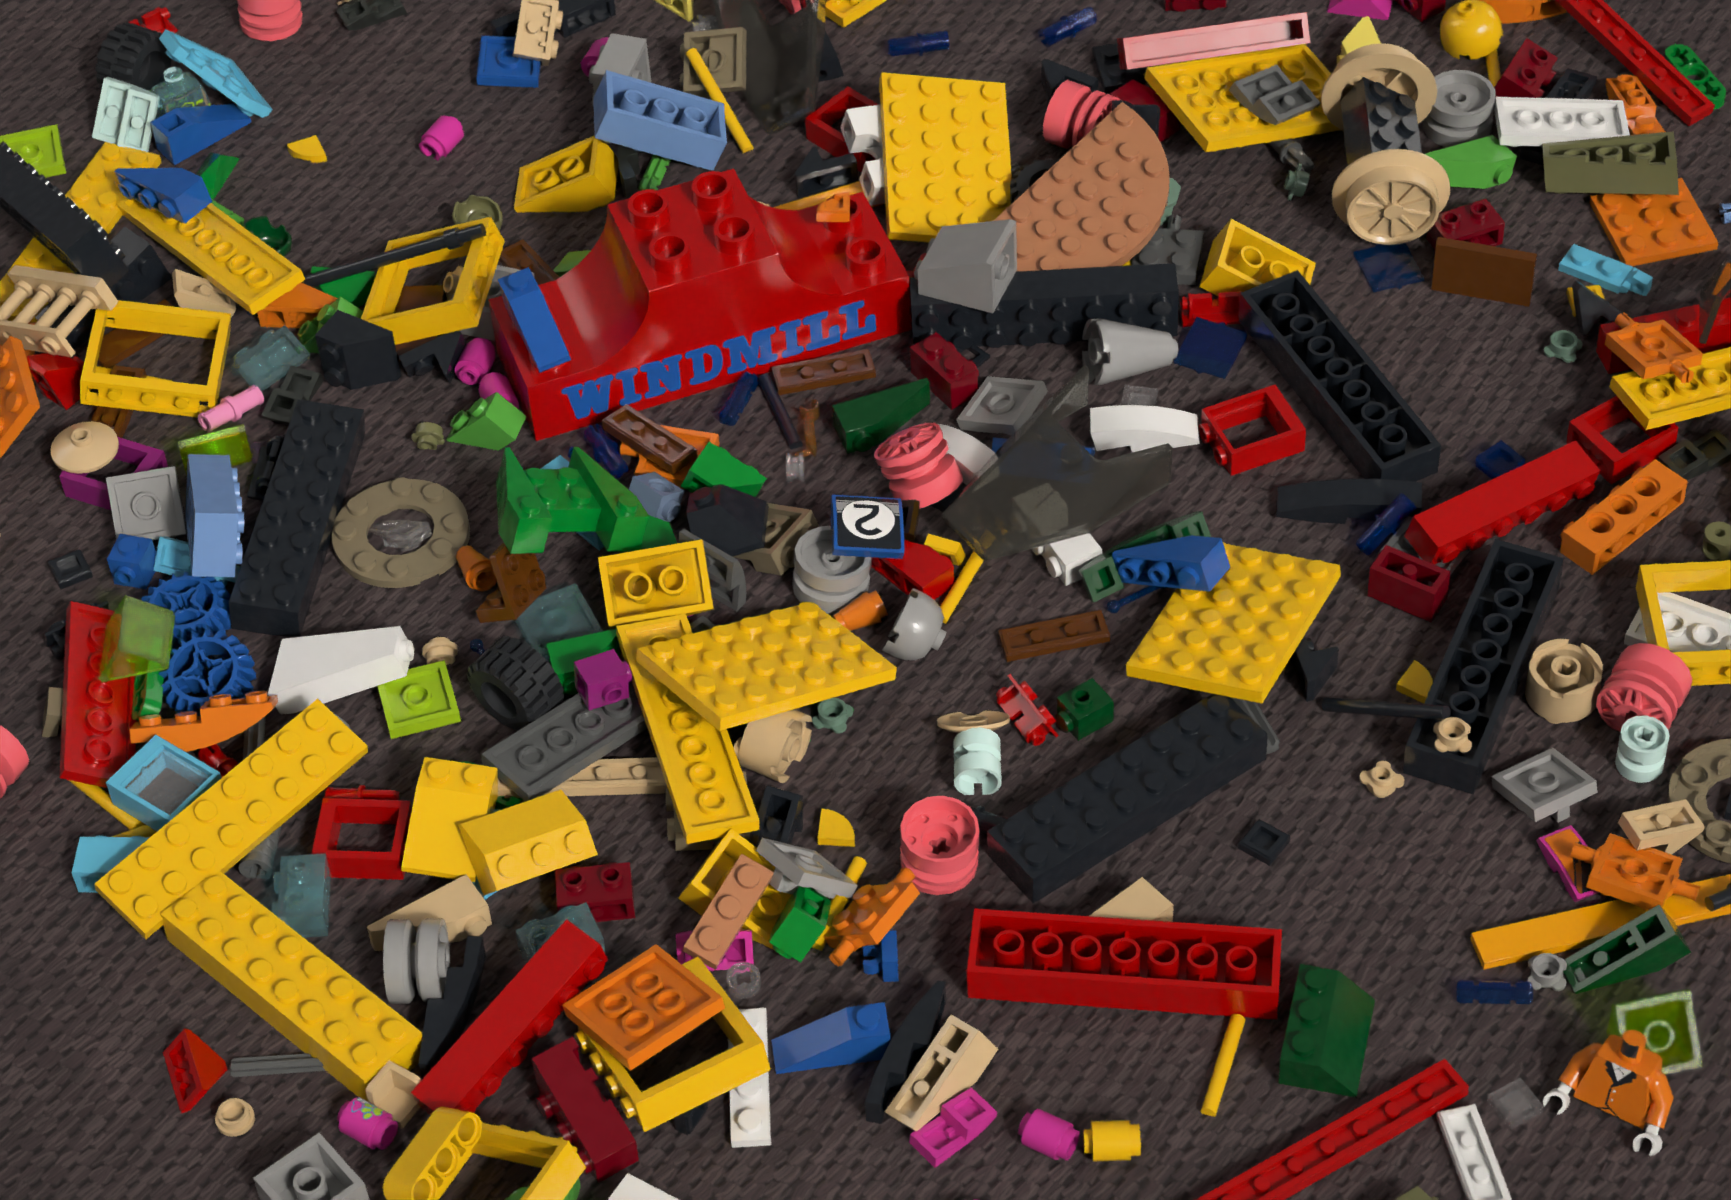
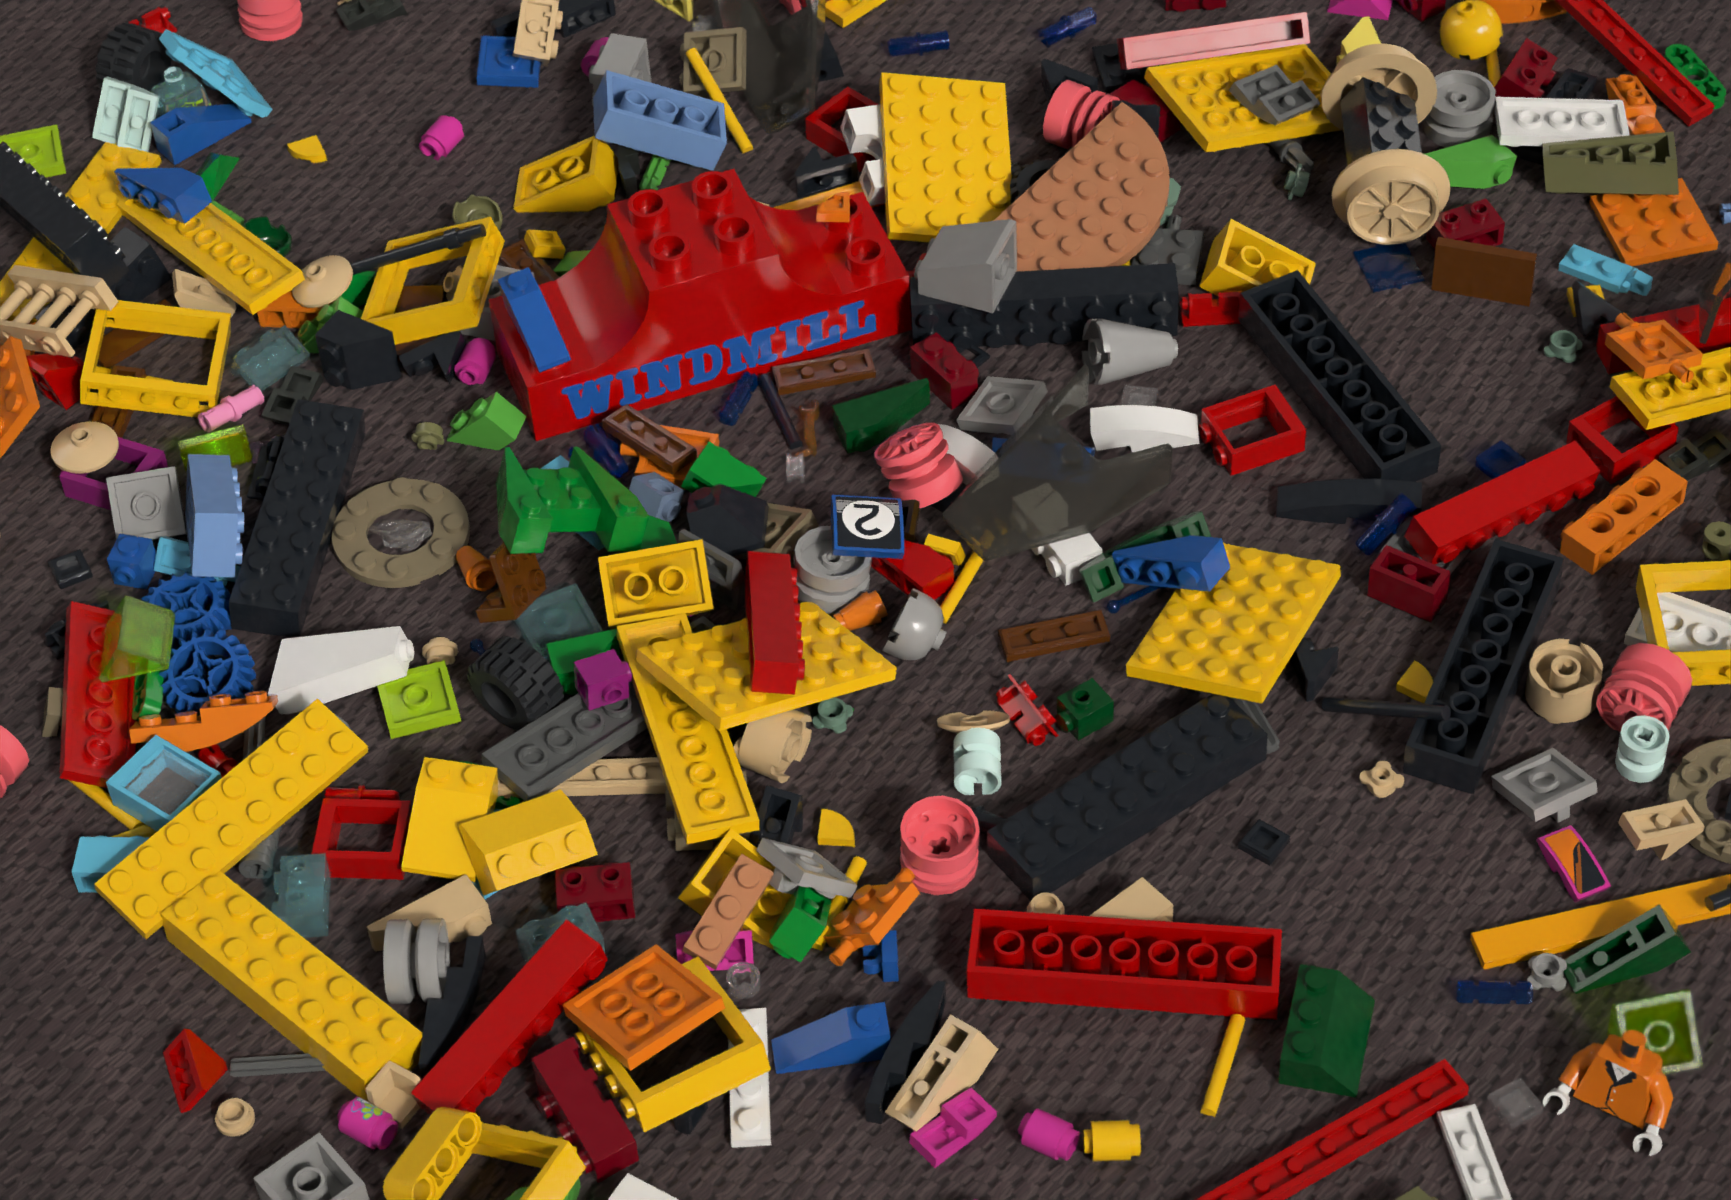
(324, 281): none -> tan dish
(498, 383): dark pink brick -> none
(544, 244): none -> yellow tile
(773, 623): none -> red brick
(1046, 903): none -> tan plate
(1211, 348): clear blue piece -> none
(1452, 735): tan plate -> none
(1634, 876): orange plate -> none

